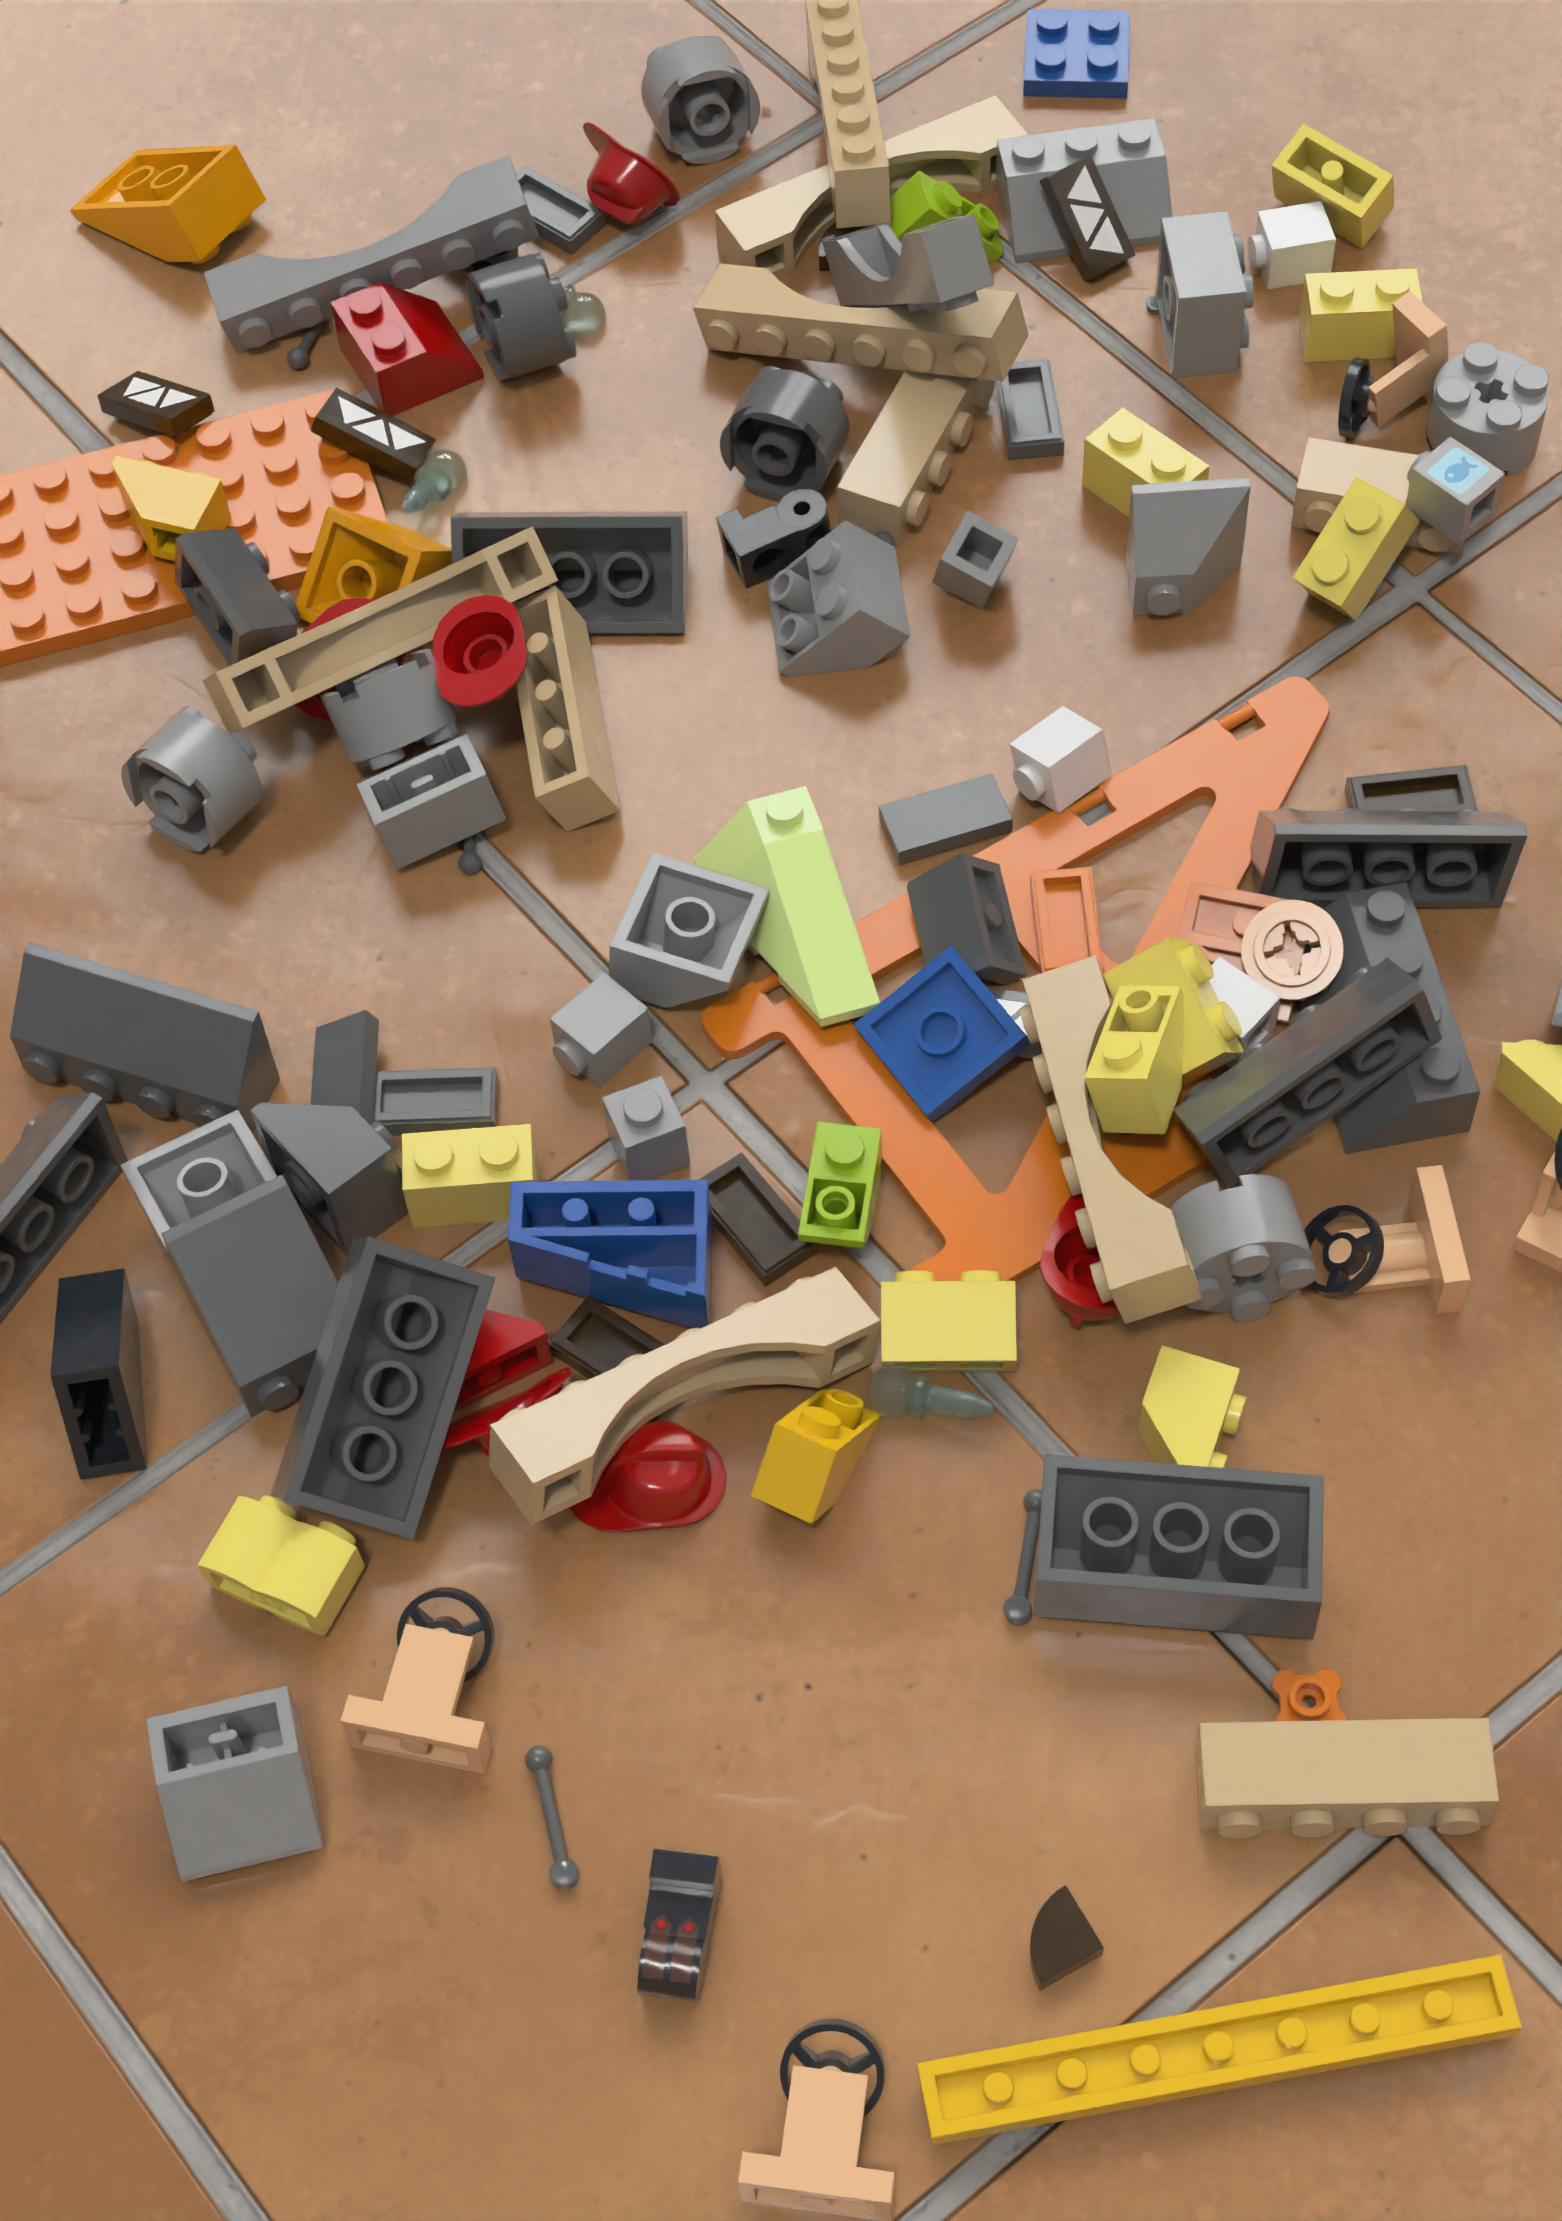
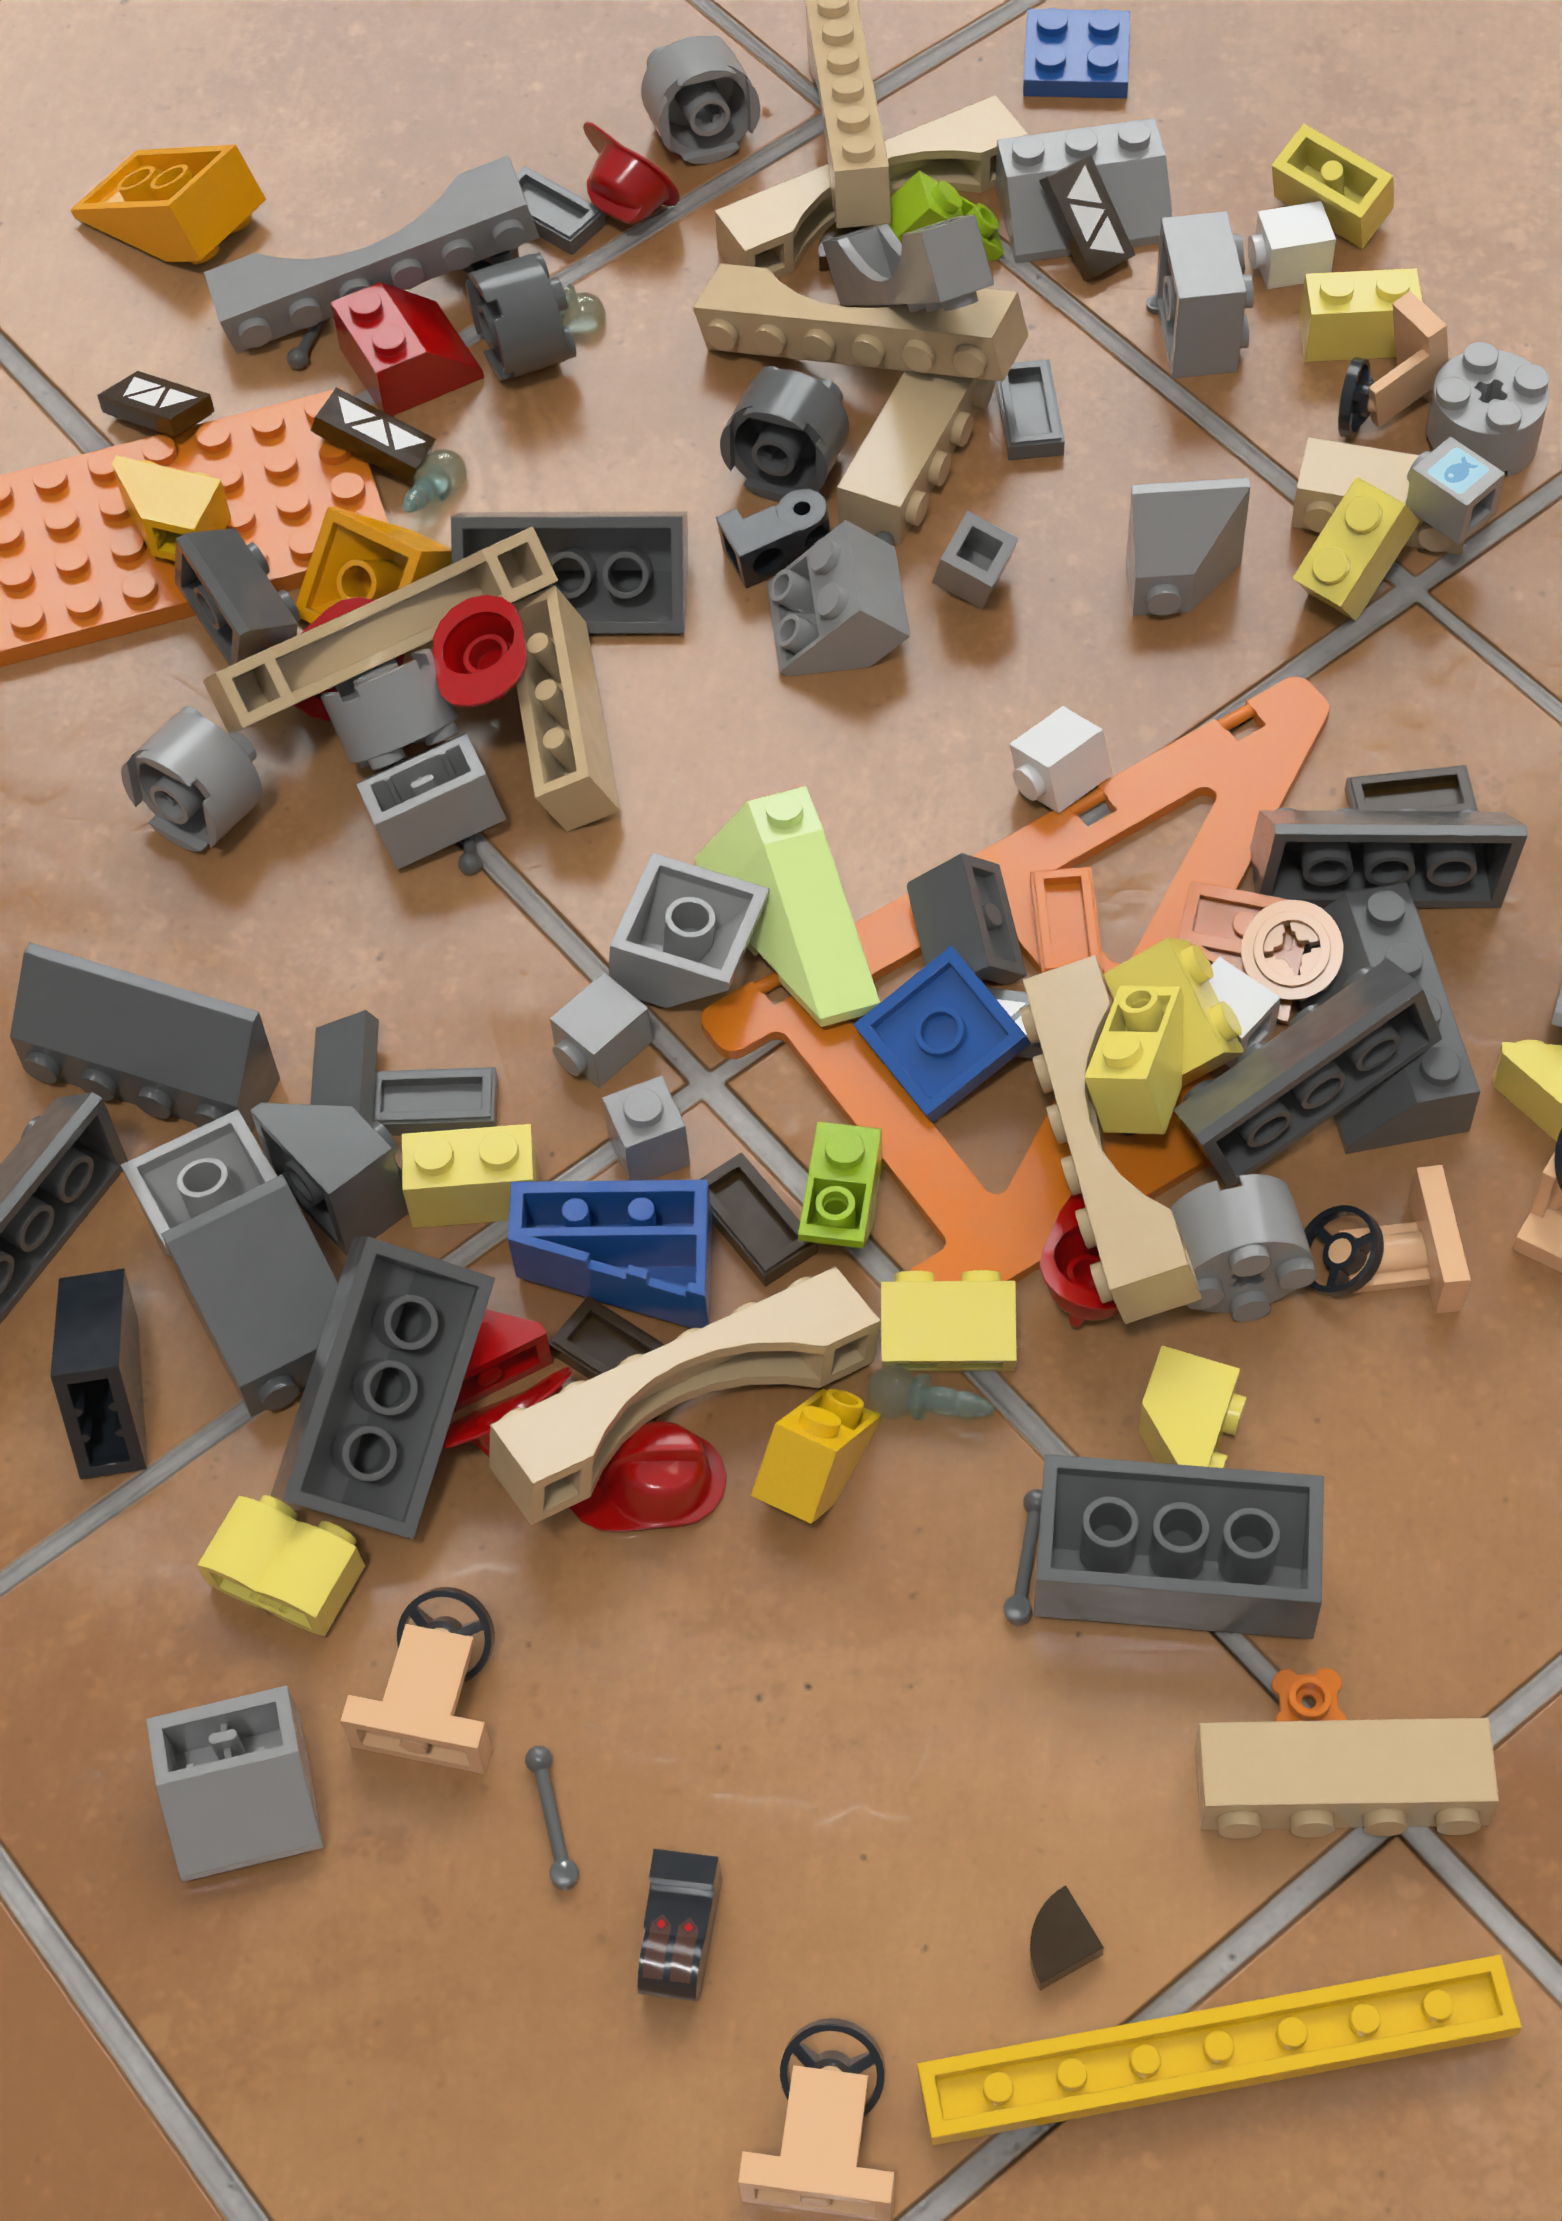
(945, 818): tile -> none
(1134, 453): light yellow brick -> none

